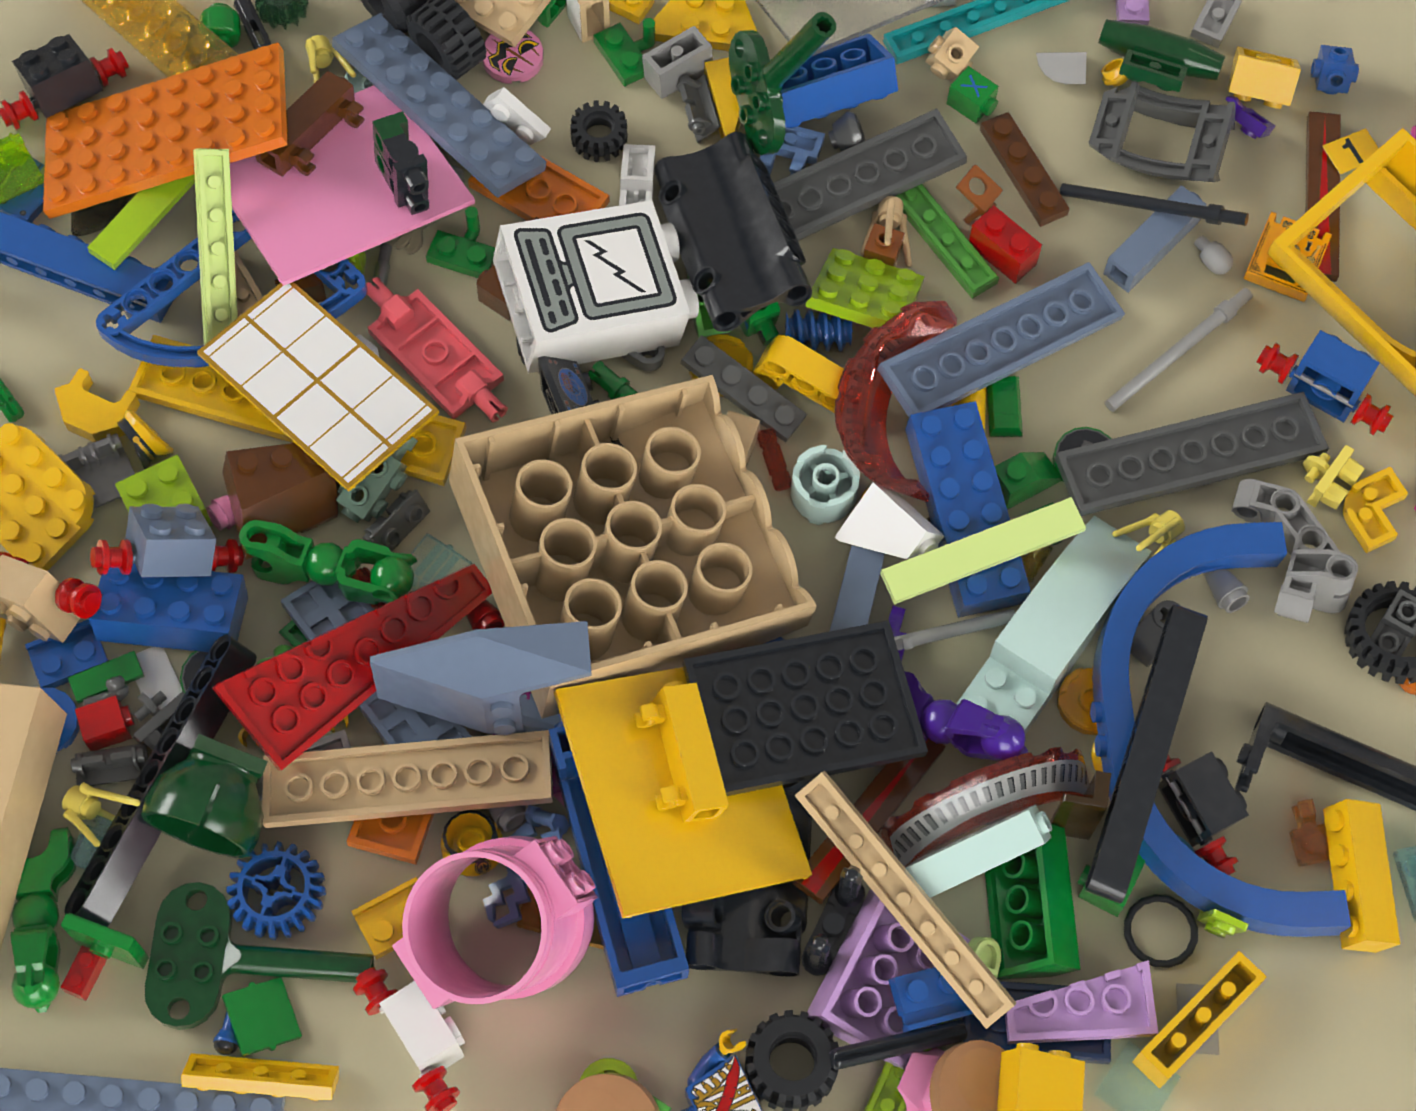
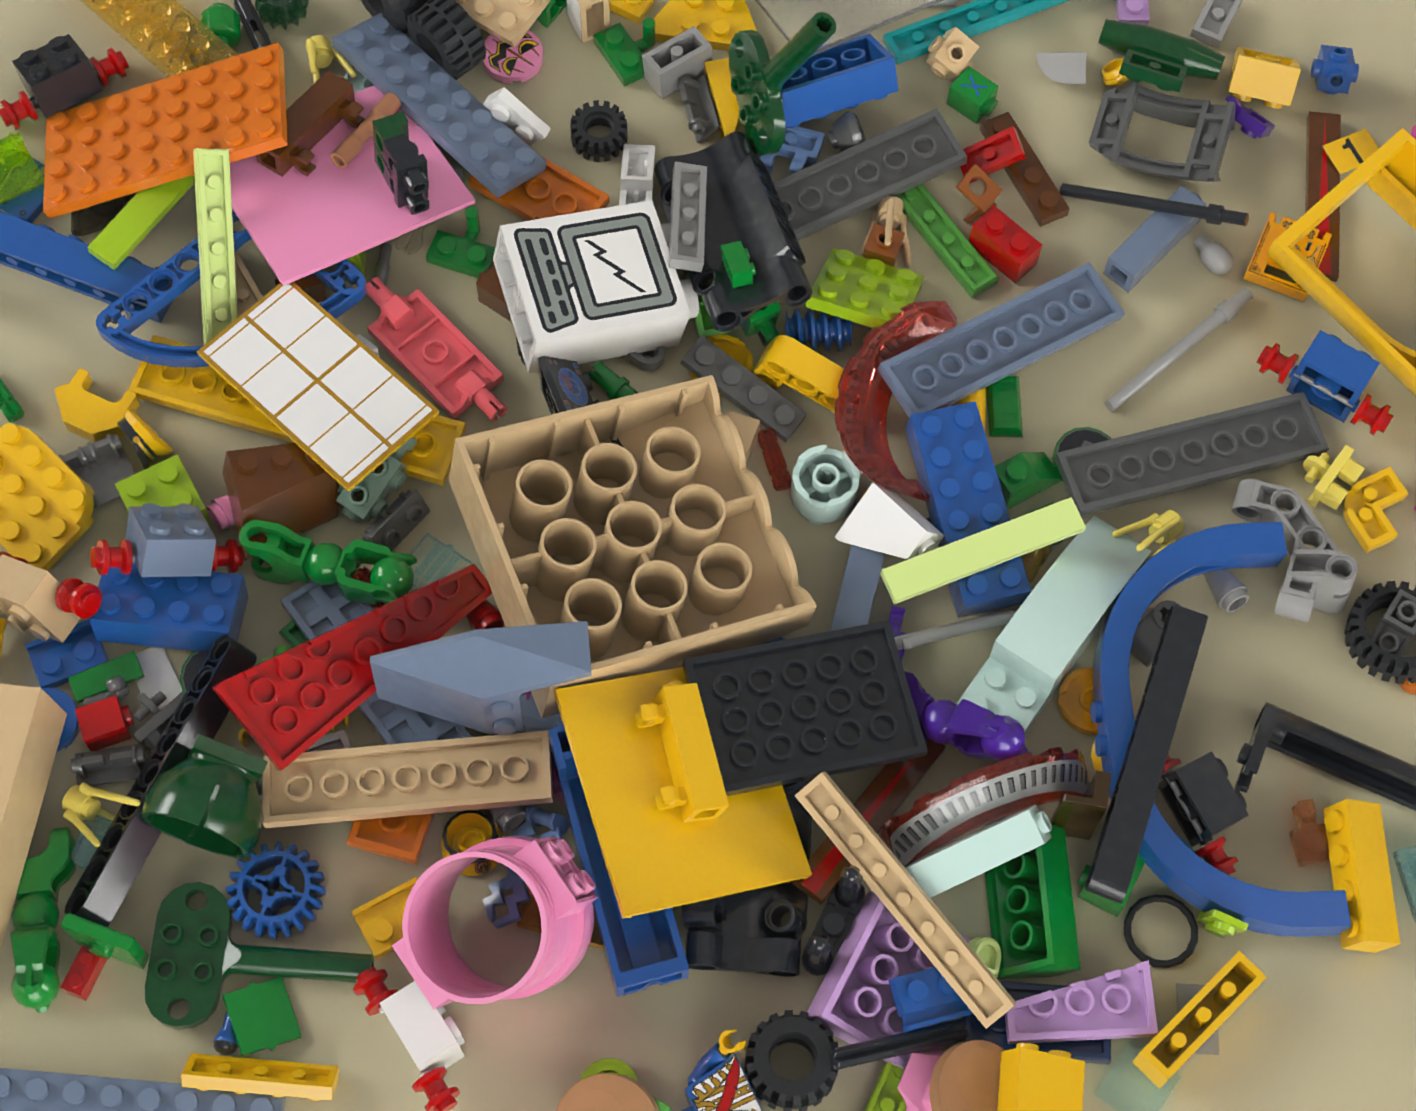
(354, 143): none -> nougat piece
(688, 217): none -> light grey plate
(737, 264): none -> green piece
(994, 152): none -> red plate

